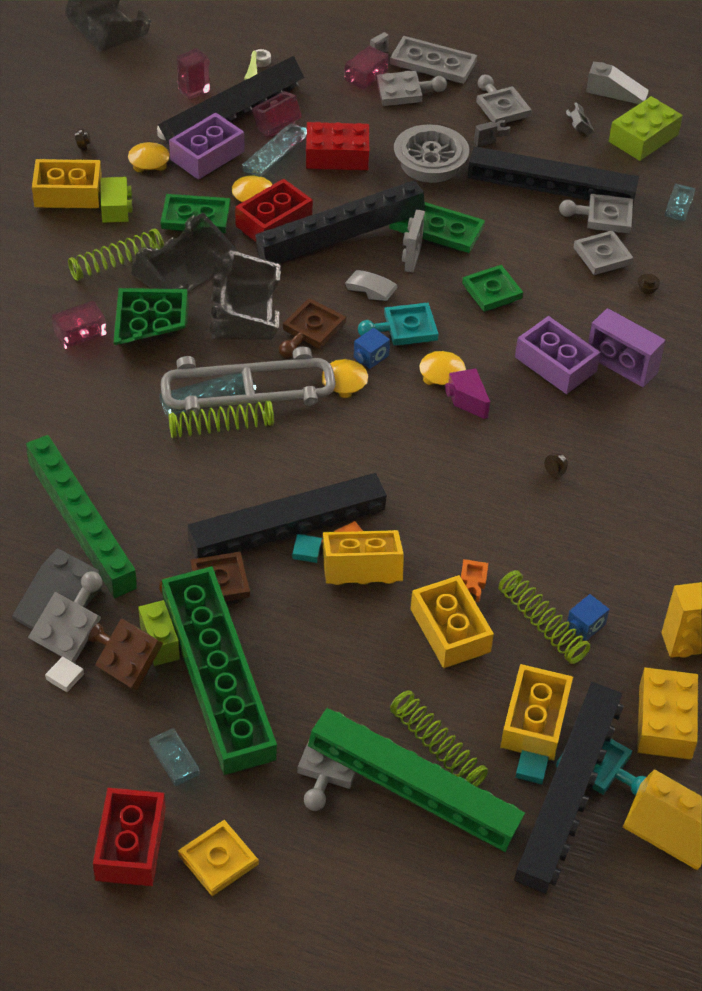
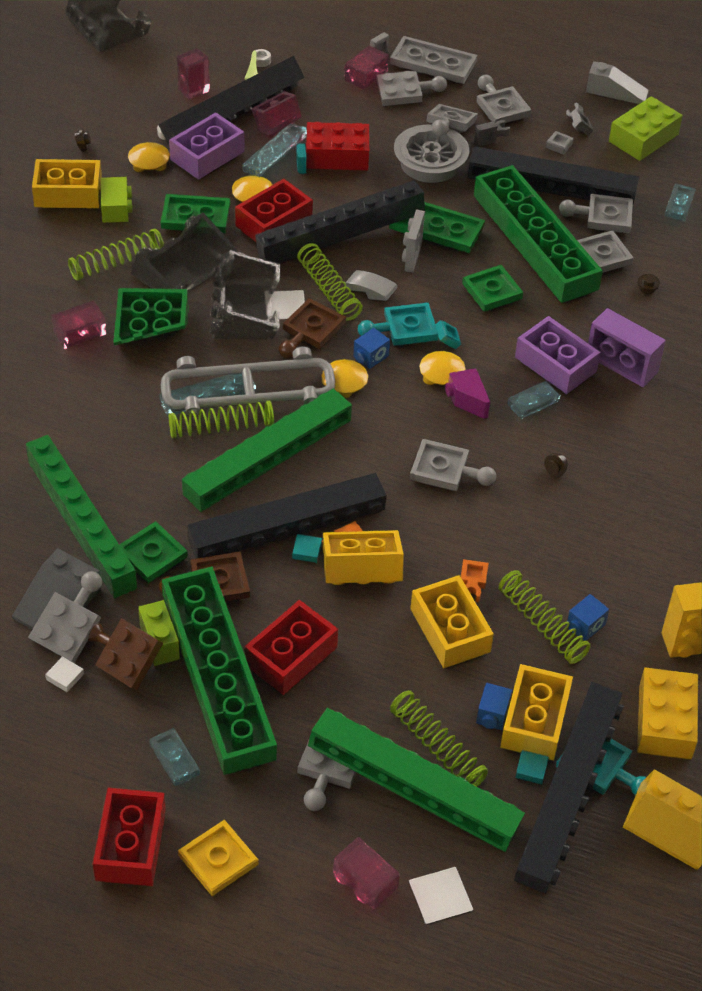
(153, 551): none -> green plate
(266, 450): none -> green brick
(287, 302): none -> white sticker
(291, 647): none -> red brick
(301, 158): none -> teal tile
(311, 261): none -> lime piece
(365, 873): none -> clear pink brick
(440, 895): none -> white sticker
(444, 466): none -> light grey plate
(448, 117): none -> light grey plate
(448, 334): none -> teal tile
(493, 706): none -> blue brick
(533, 399): none -> clear light blue plate
(538, 234): none -> green brick
(559, 142): none -> light grey tile

